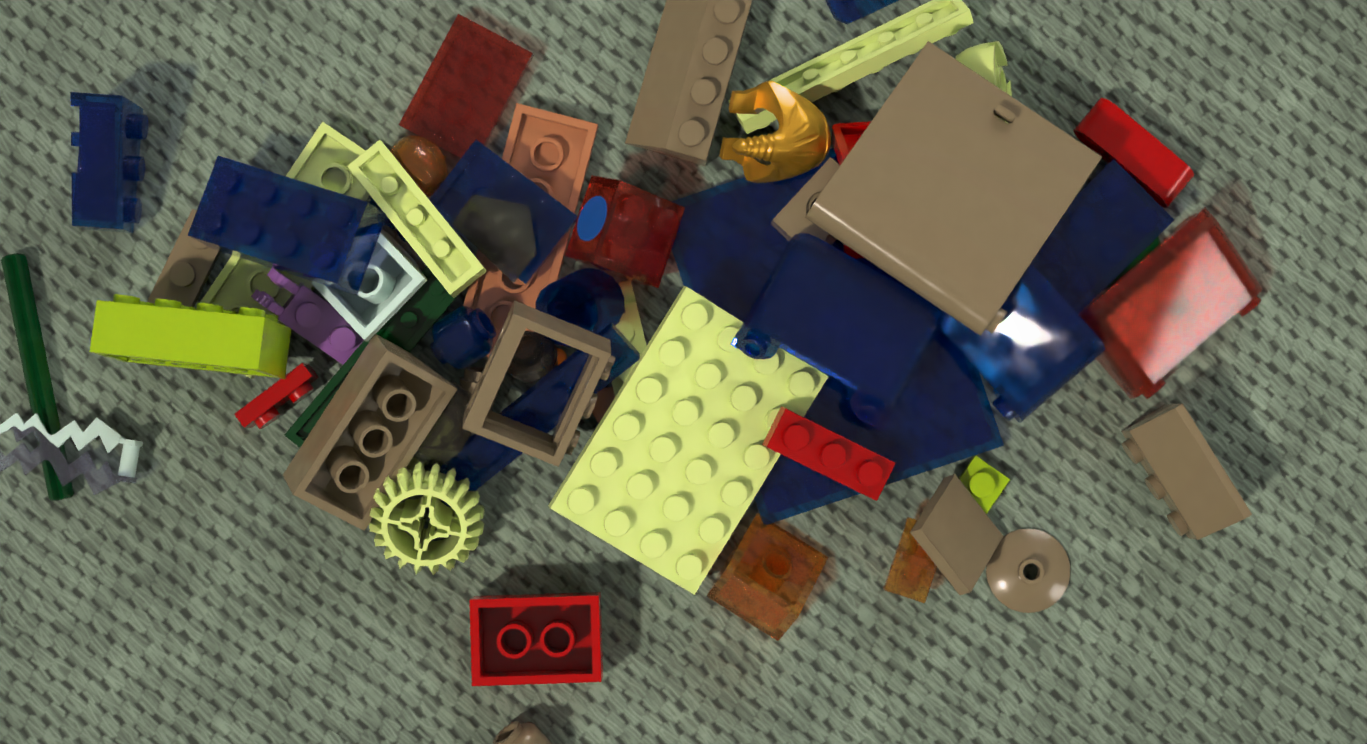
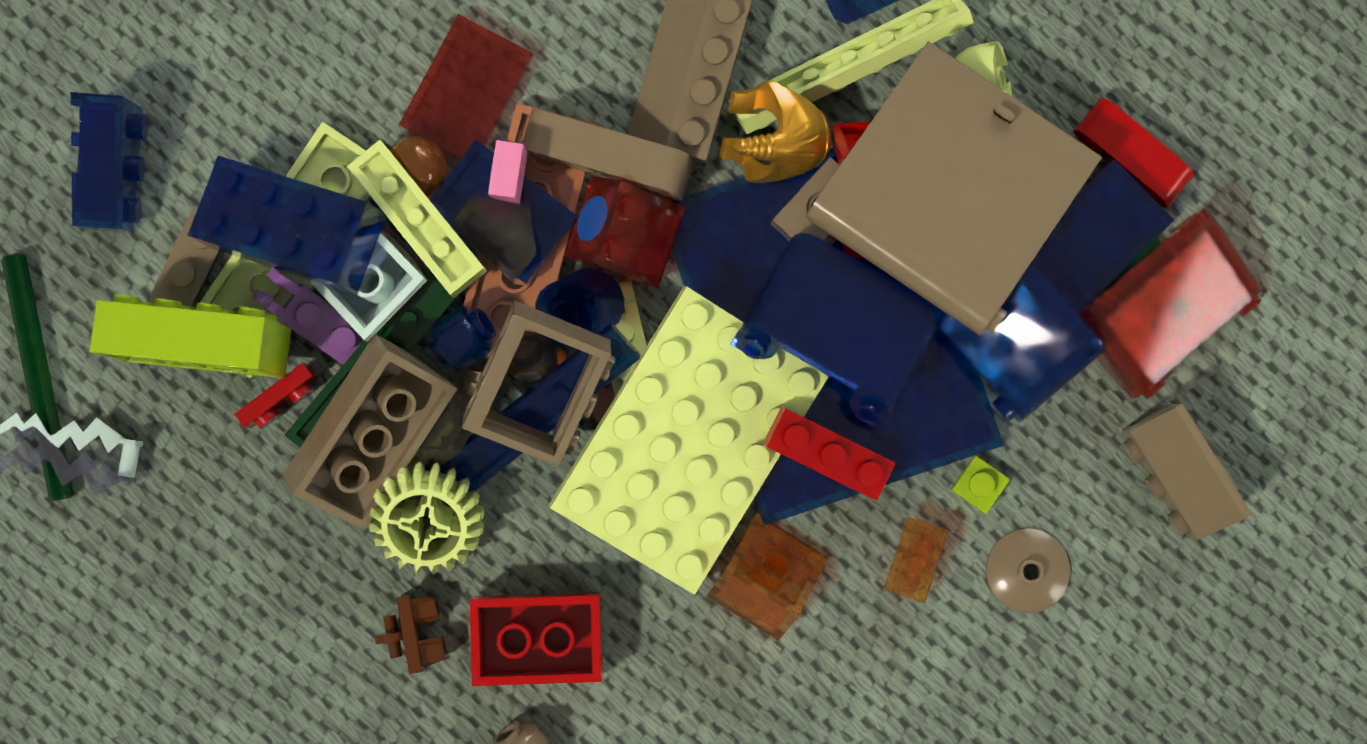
(418, 651): none -> reddish brown hips
(508, 171): none -> bright pink piece
(608, 154): none -> dark tan beam
(957, 534): dark tan tile -> none

